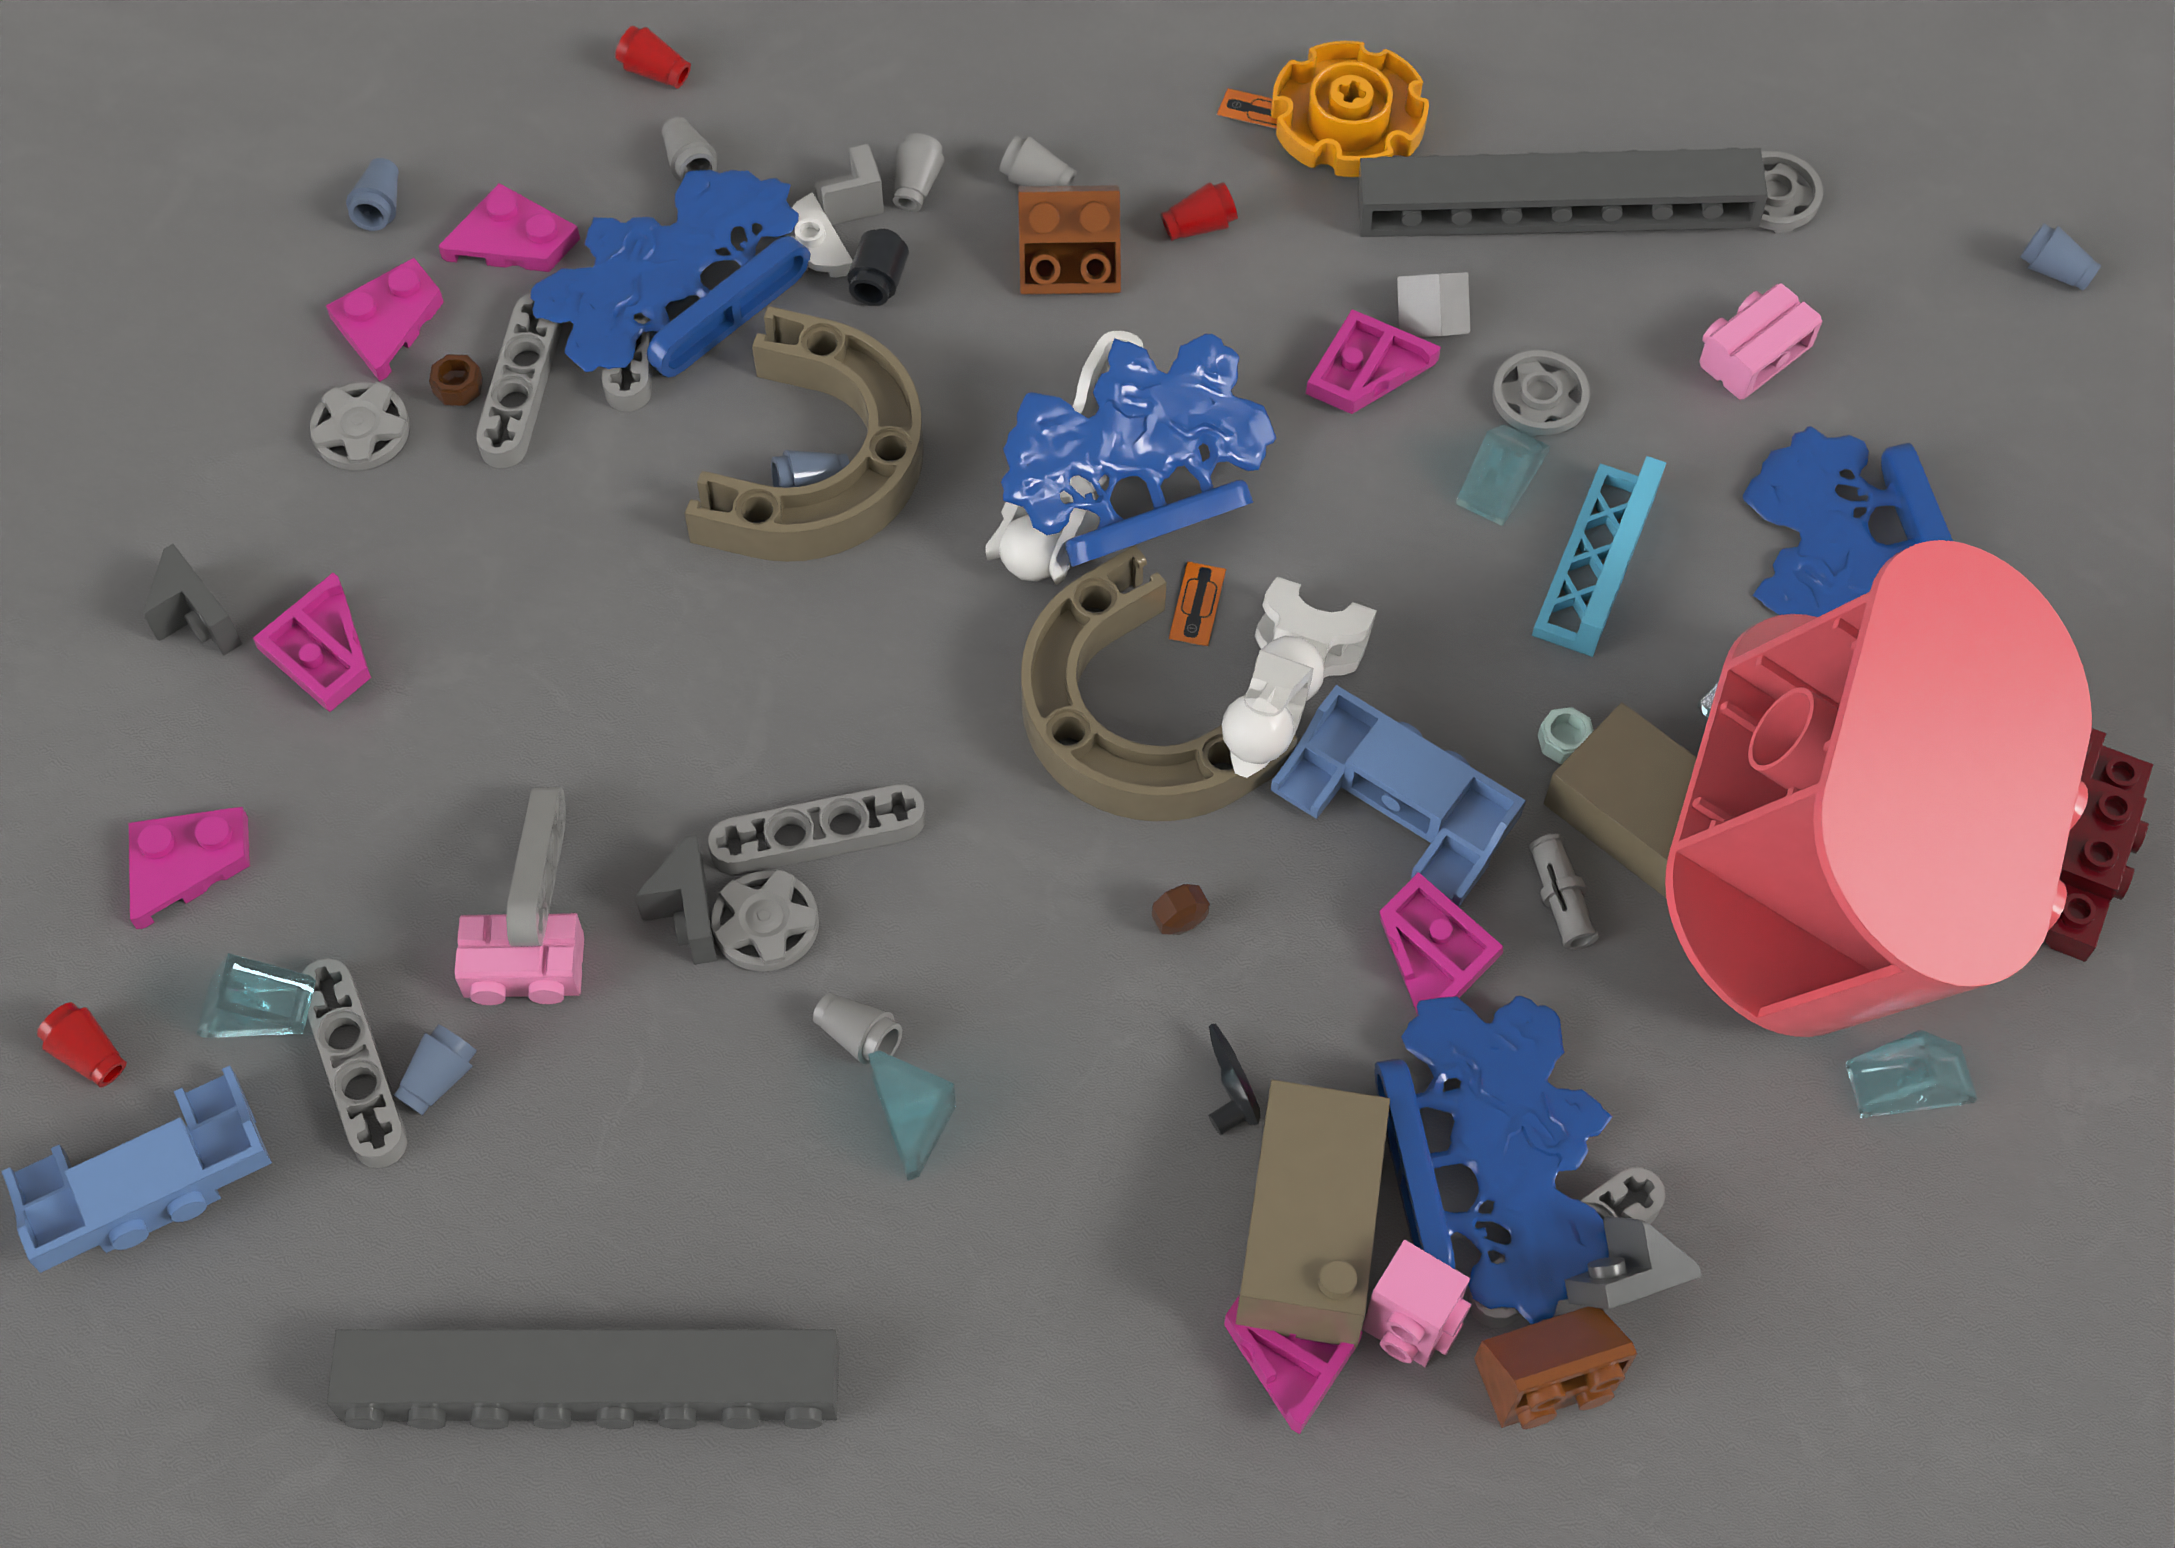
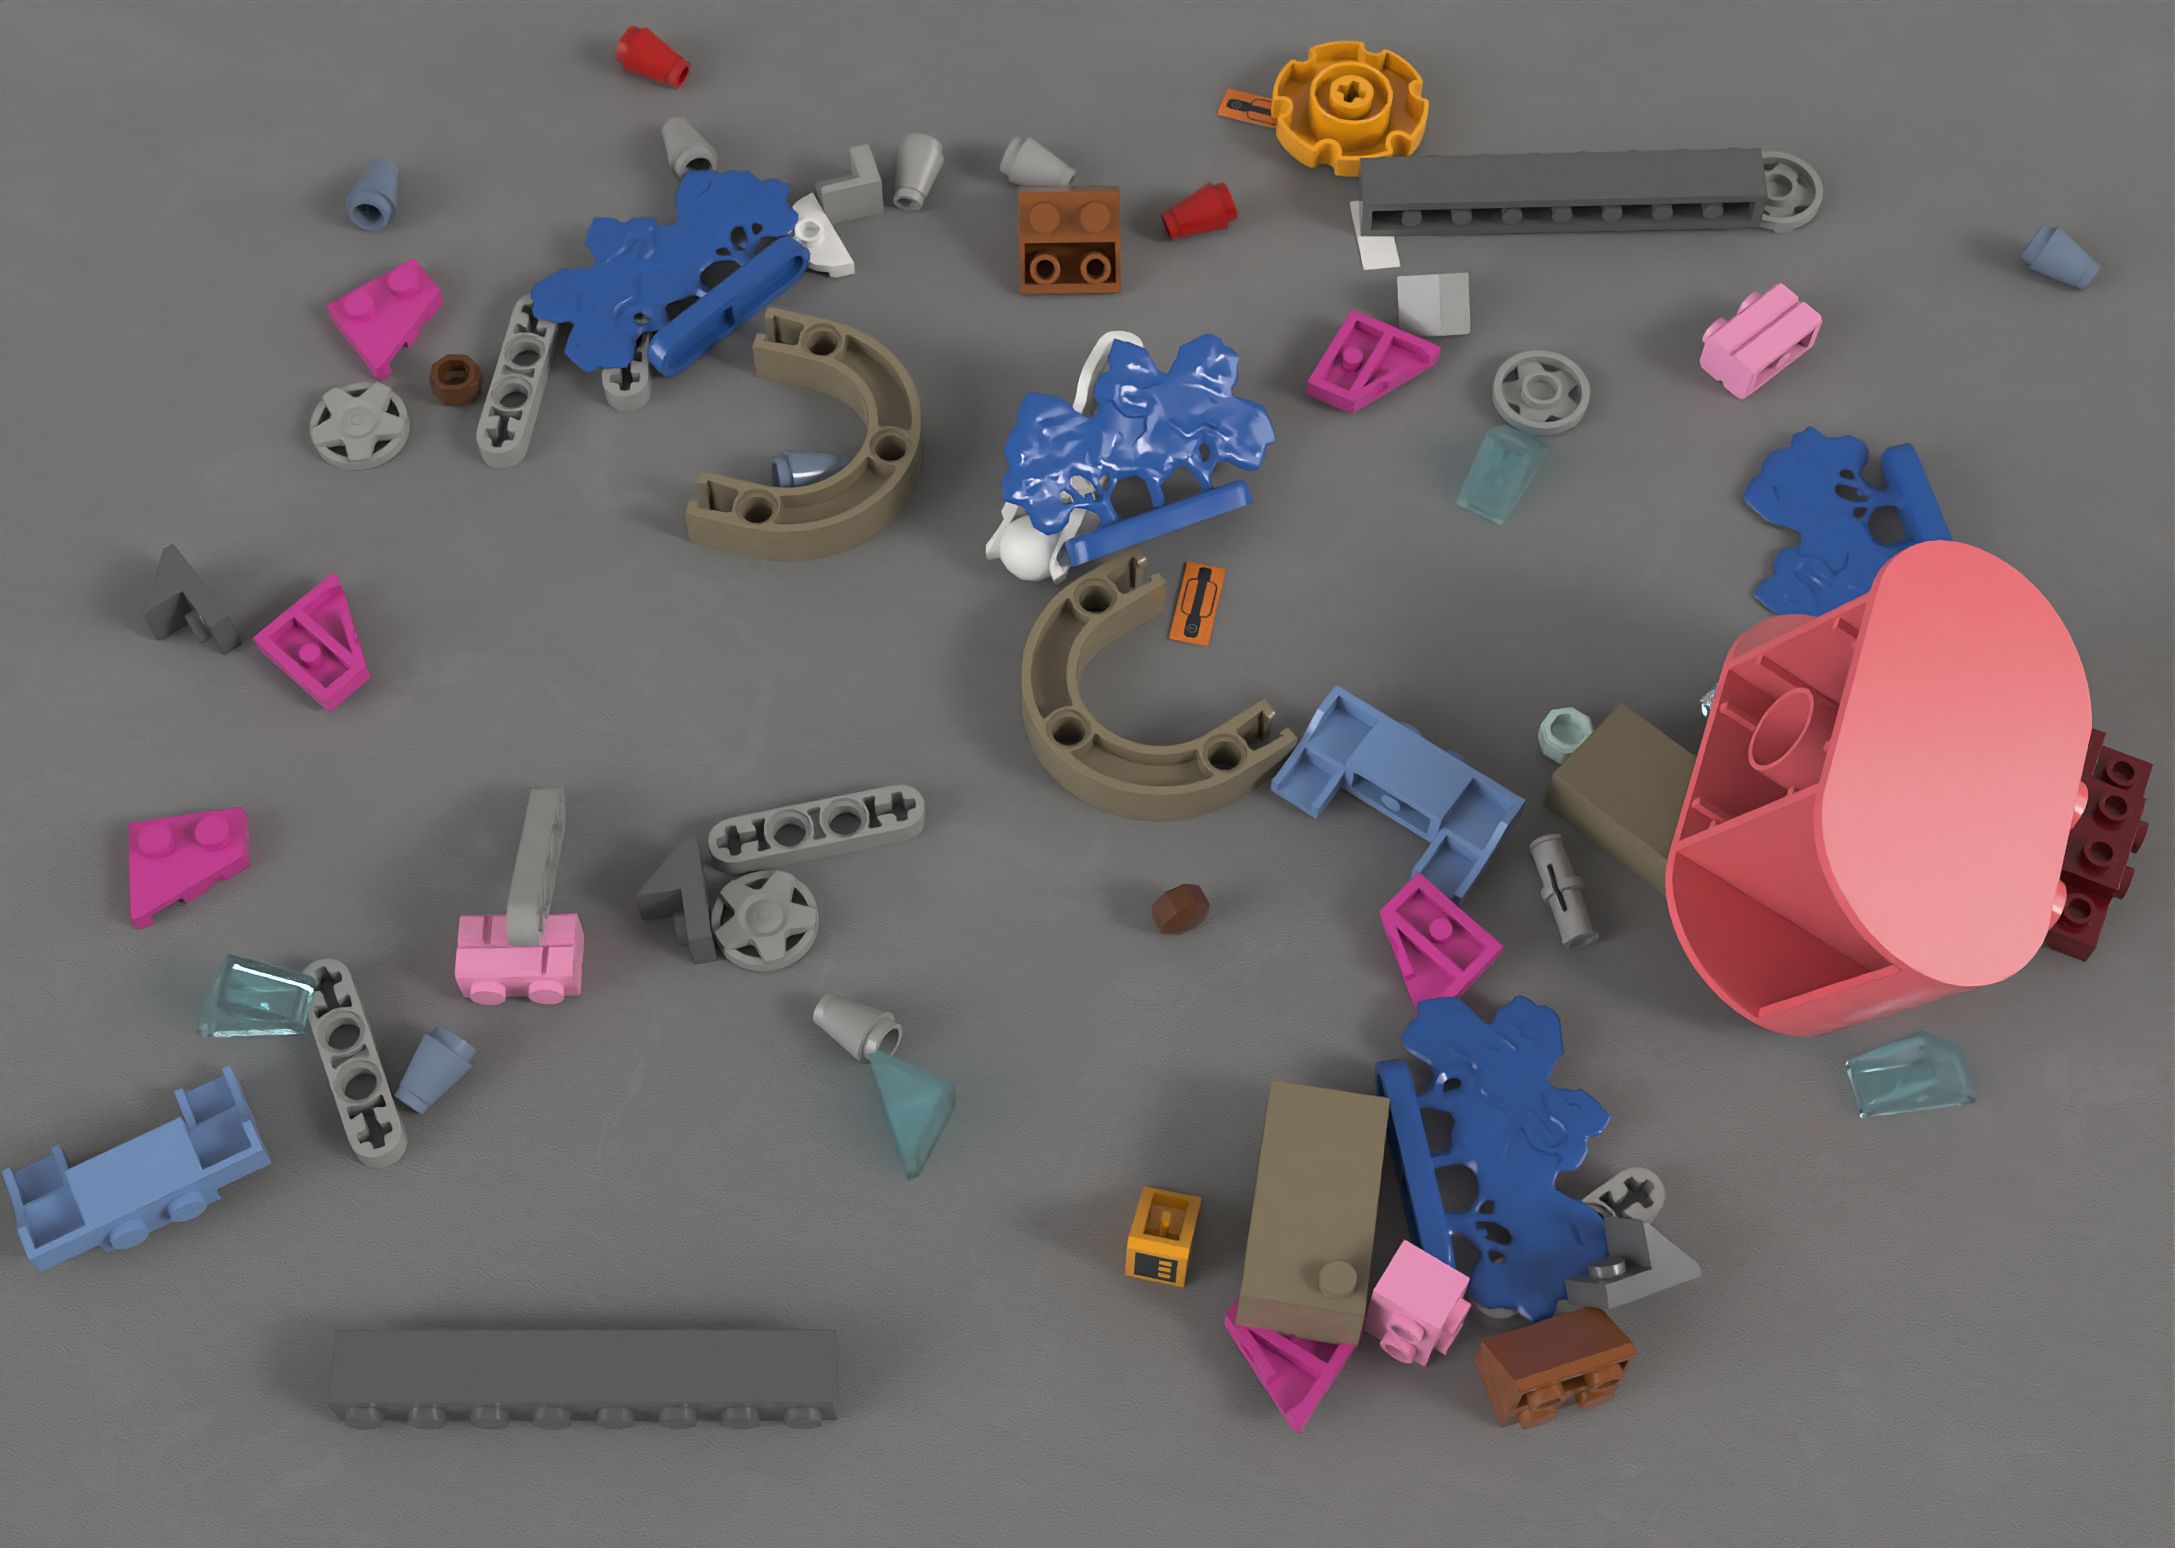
(80, 1043): red cone -> none
(511, 233): dark pink wing -> none
(877, 266): black brick -> none
(1162, 1236): none -> light orange slope
(1243, 1103): black bar -> none
(1295, 656): white piece -> none
(1375, 251): none -> white sticker
(1617, 556): medium azure fence -> none

